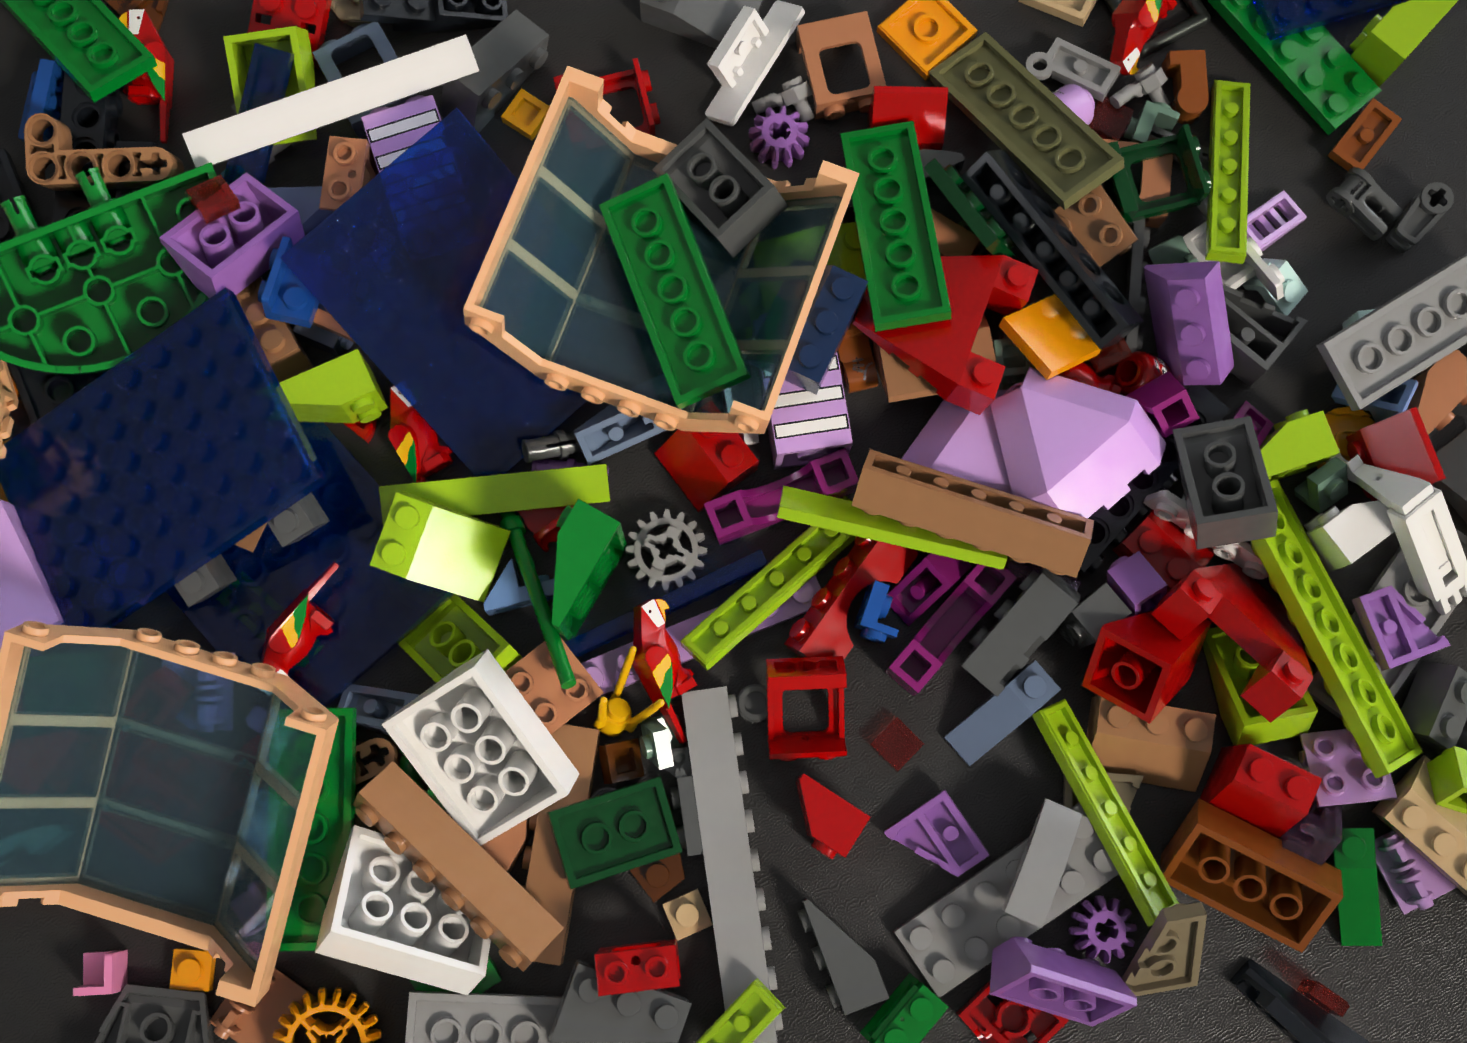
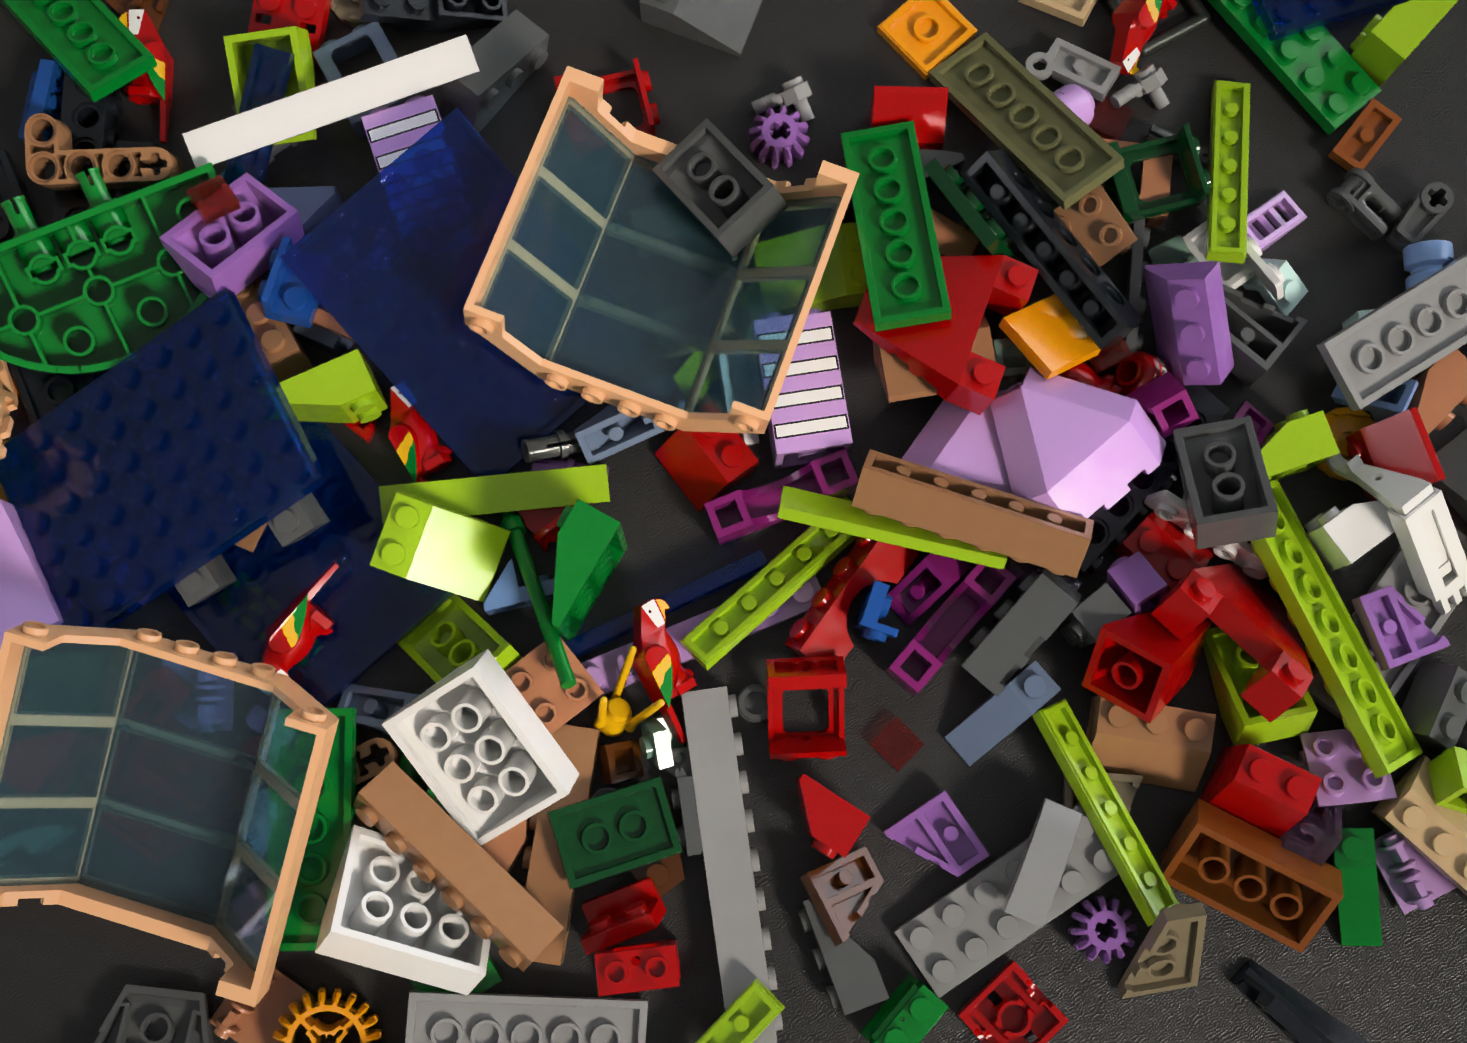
(103, 973): bright pink panel -> none
(192, 970): light orange plate -> none
(346, 171): nougat window -> none
(525, 114): light orange plate -> none
(616, 1018): dark grey wedge -> none
(622, 914): none -> red bracket
(649, 542): light grey gear -> none
(674, 291): green plate -> none
(687, 914): tan plate -> none
(747, 57): white bracket -> none
(825, 327): dark blue slope -> none
(832, 33): nougat window -> none
(843, 891): none -> wing
(857, 361): dark orange leg -> none
(1058, 982): medium lavender slope -> none
(1151, 113): sand green bracket -> none
(1189, 83): dark orange leg -> none
(1323, 997): clear red tile -> none
(1324, 486): sand green bracket -> none
(1425, 259): none -> light blue wheel

